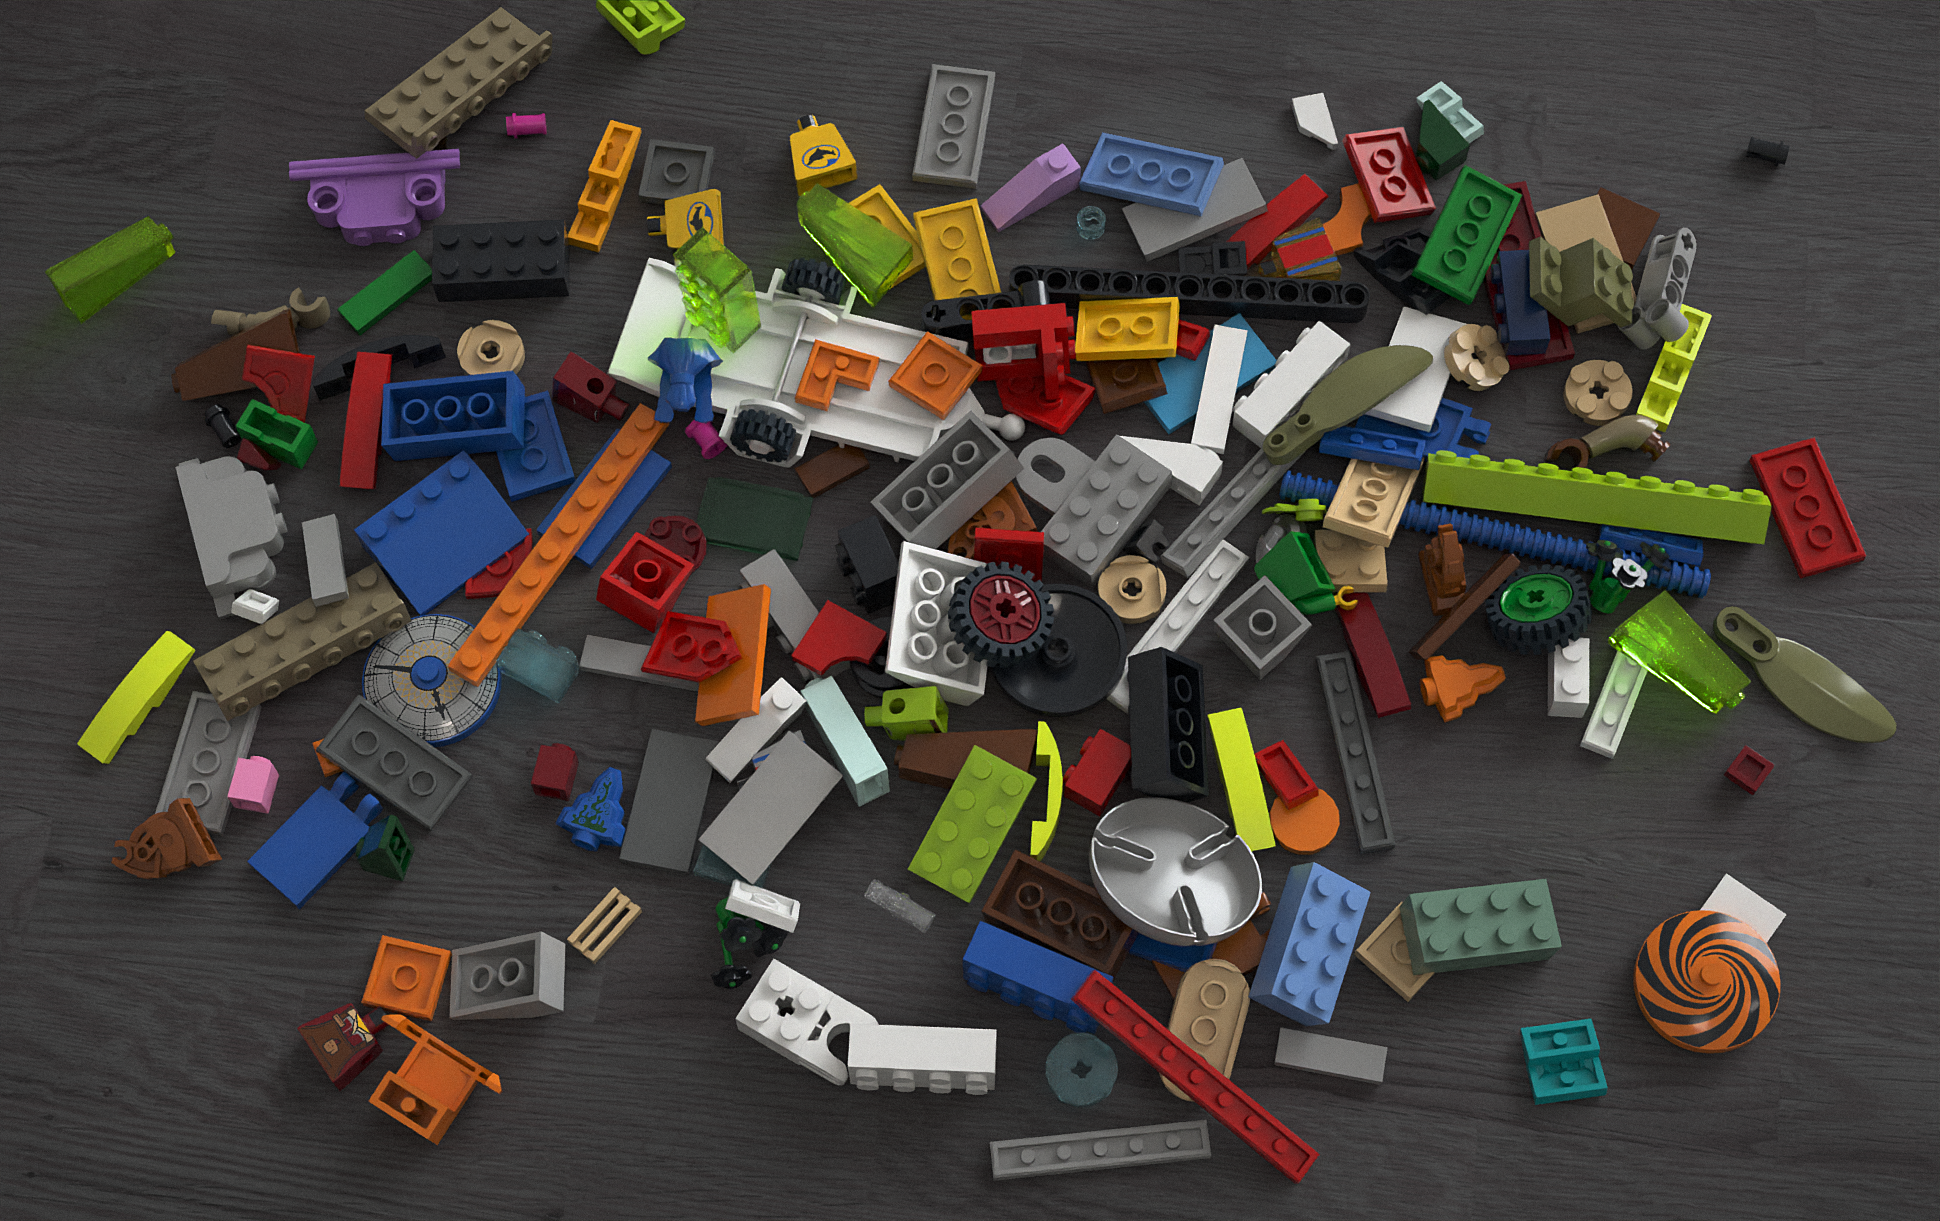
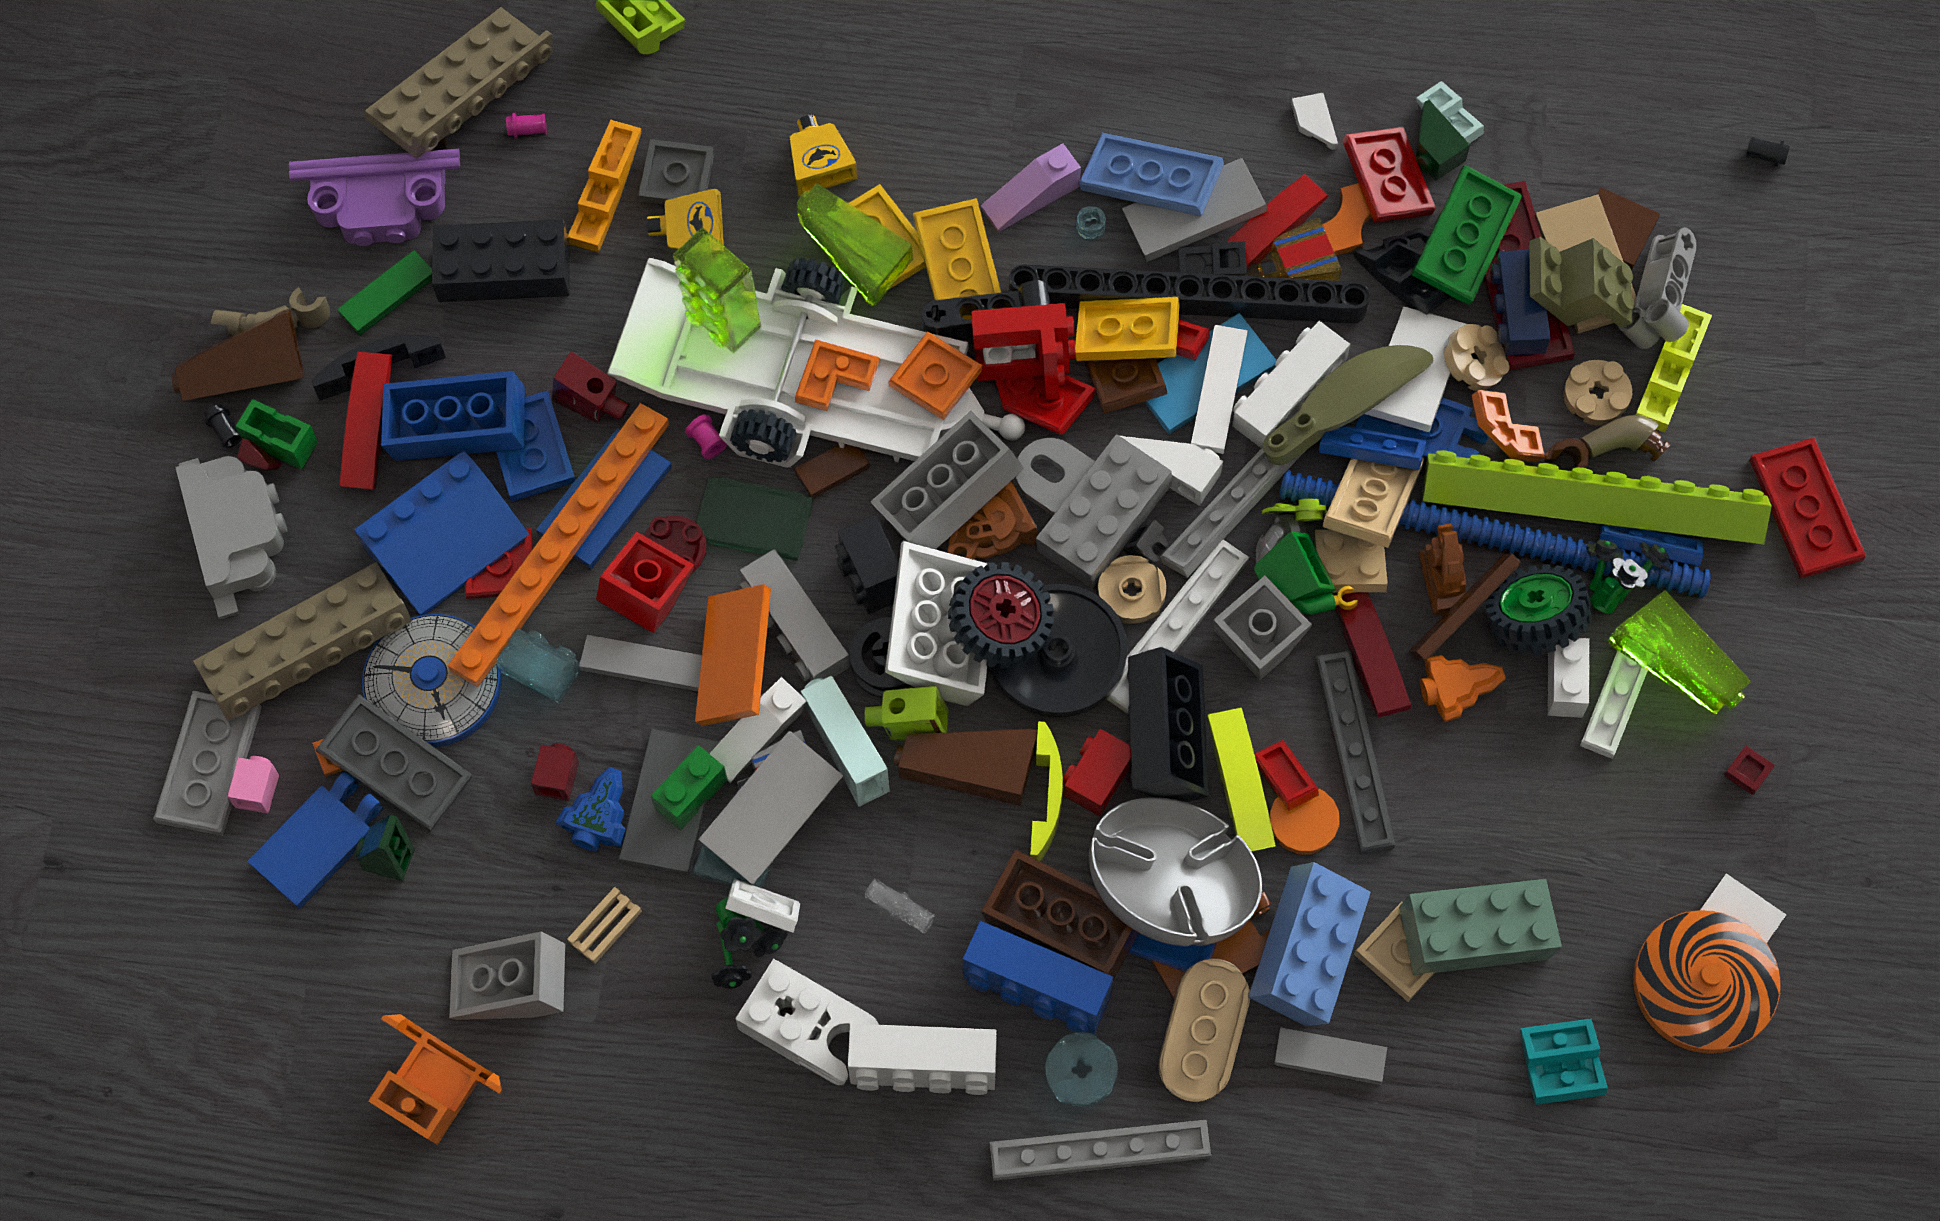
(110, 267): clear neon green slope -> none
(135, 696): neon yellow slope -> none
(171, 843): dark orange piece -> none
(255, 606): white tile -> none
(282, 377): red tile -> none
(325, 560): light grey tile -> none
(344, 1041): torso -> none
(406, 978): orange tile -> none
(484, 337): tan plate -> none
(685, 376): blue piece -> none
(689, 787): none -> green brick
(691, 648): red tile -> none
(837, 637): red tile -> none
(954, 126): light grey tile -> none
(972, 824): lime plate -> none
(1011, 546): red tile -> none
(1195, 1076): red tile -> none
(1516, 440): none -> orange tile
(1806, 682): olive plant -> none

